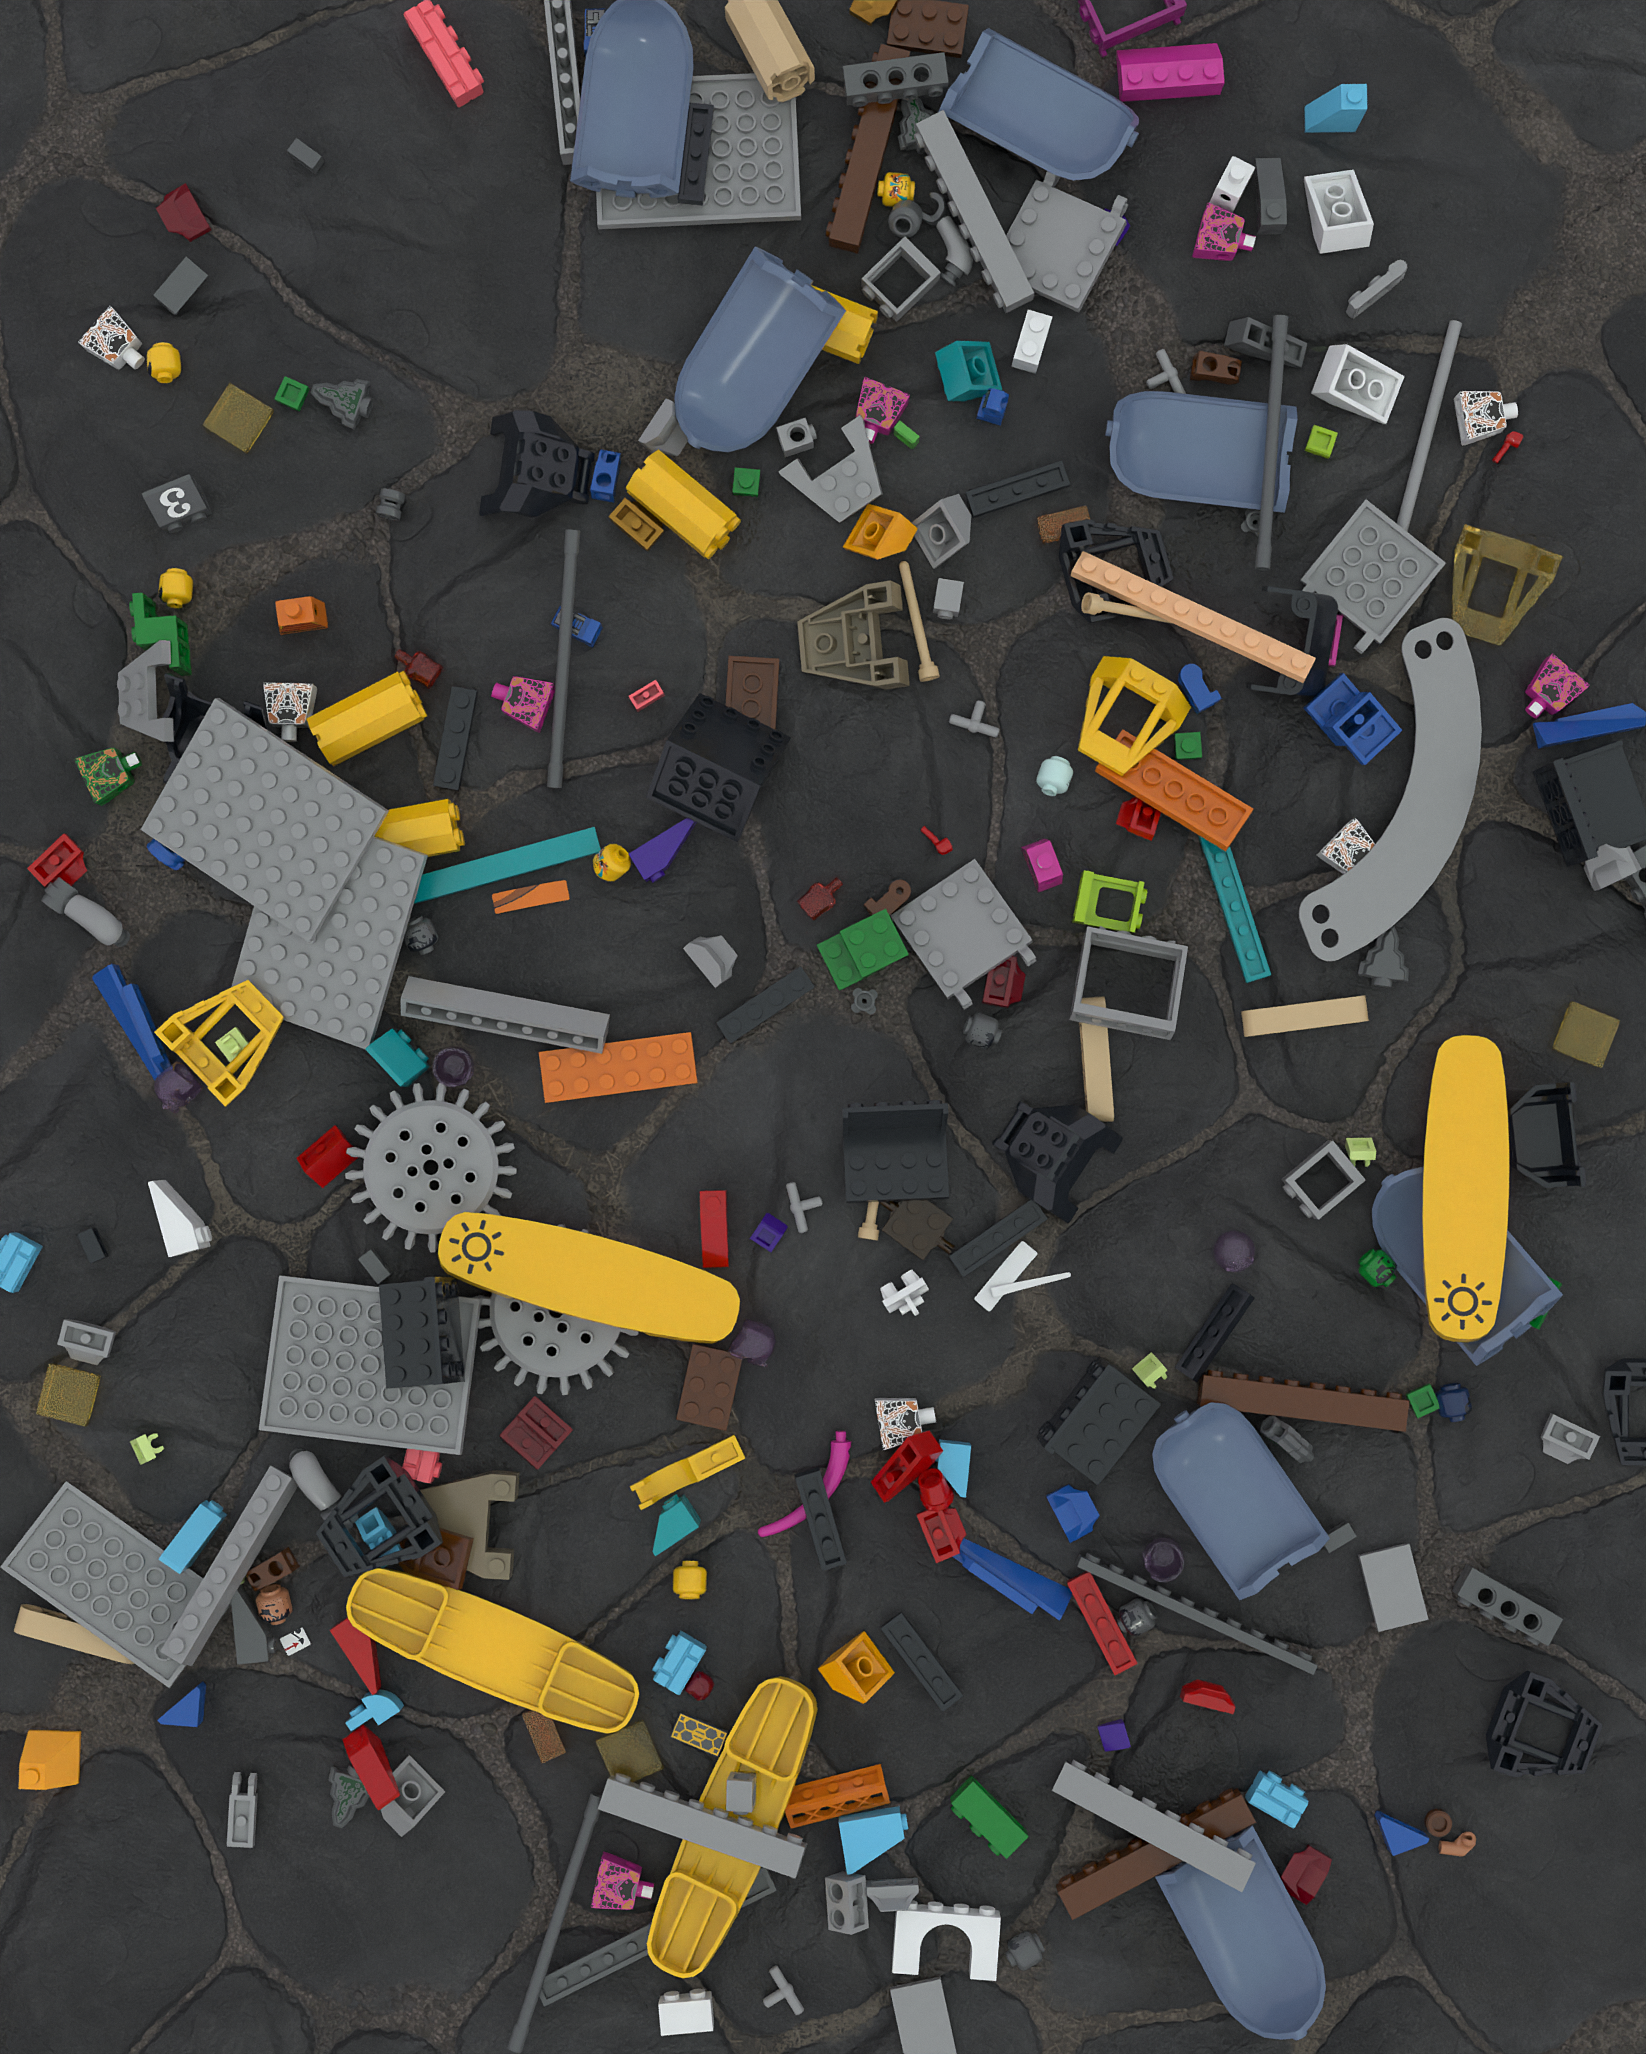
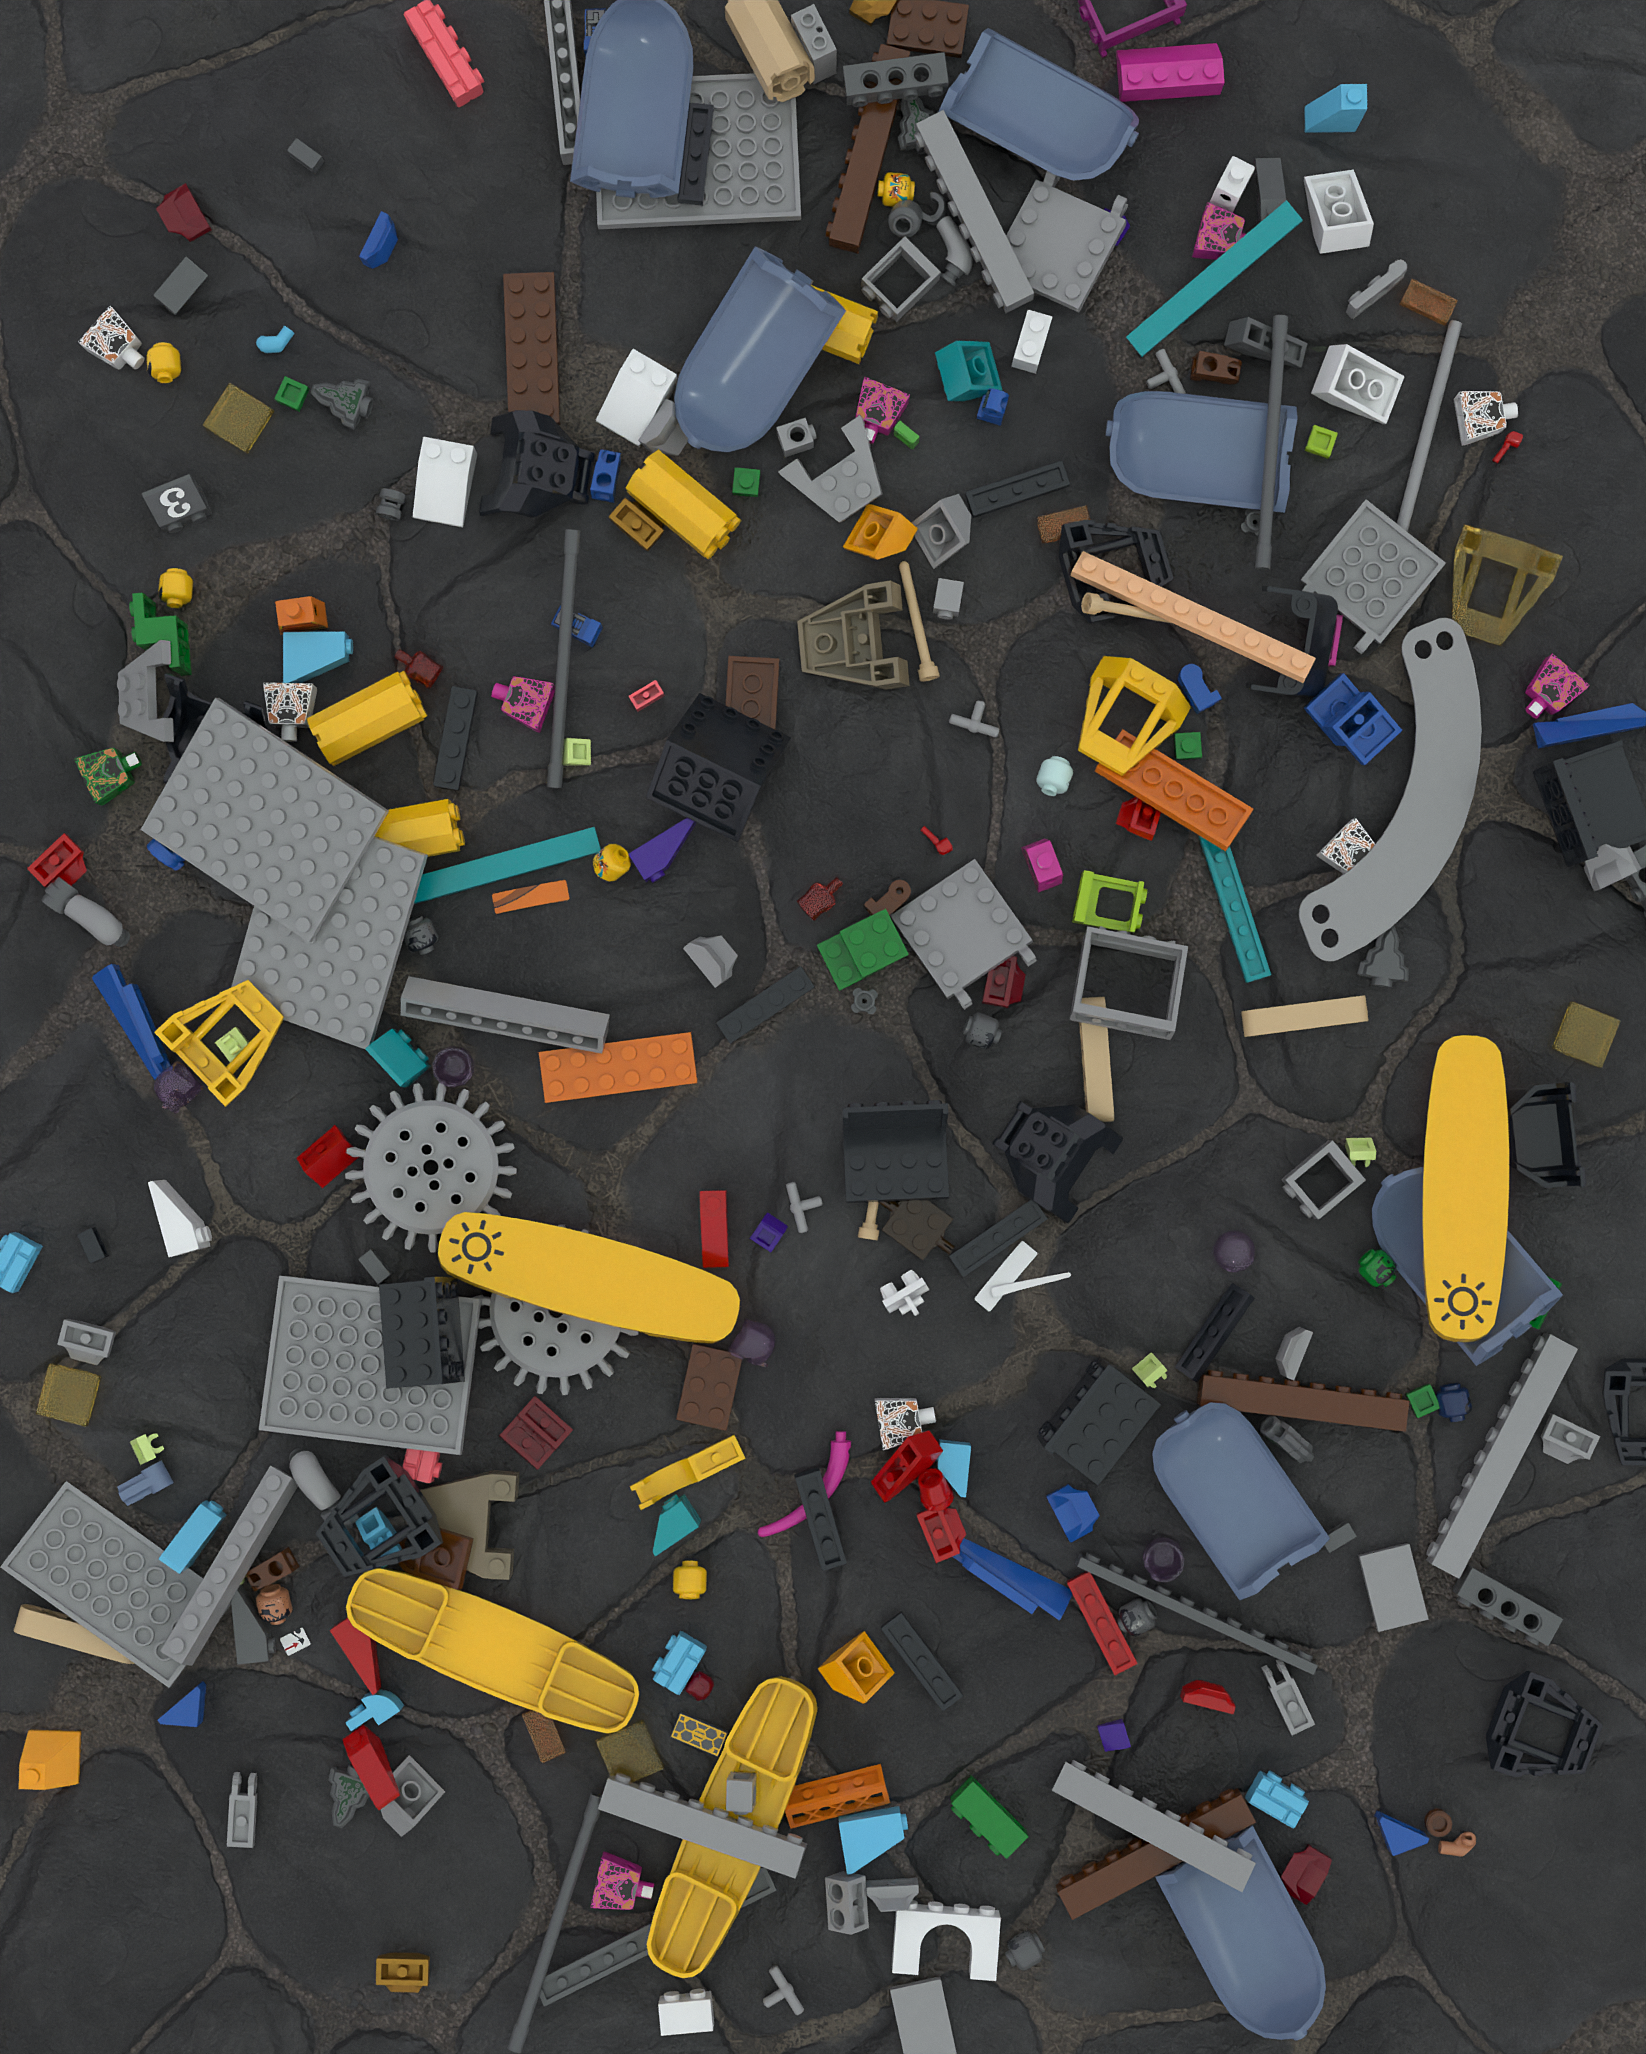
(149, 1481): none -> sand blue piece
(275, 344): none -> medium azure arm
(313, 654): none -> medium azure slope
(380, 242): none -> blue slope
(403, 1971): none -> pearl gold slope
(444, 481): none -> white slope
(531, 343): none -> reddish brown plate
(576, 752): none -> yellowish green slope
(636, 396): none -> white slope
(817, 45): none -> light grey window
(1214, 278): none -> teal tile
(1289, 1700): none -> light grey hinge
(1292, 1351): none -> light grey slope
(1428, 302): none -> clear orange plate
(1501, 1454): none -> light grey brick

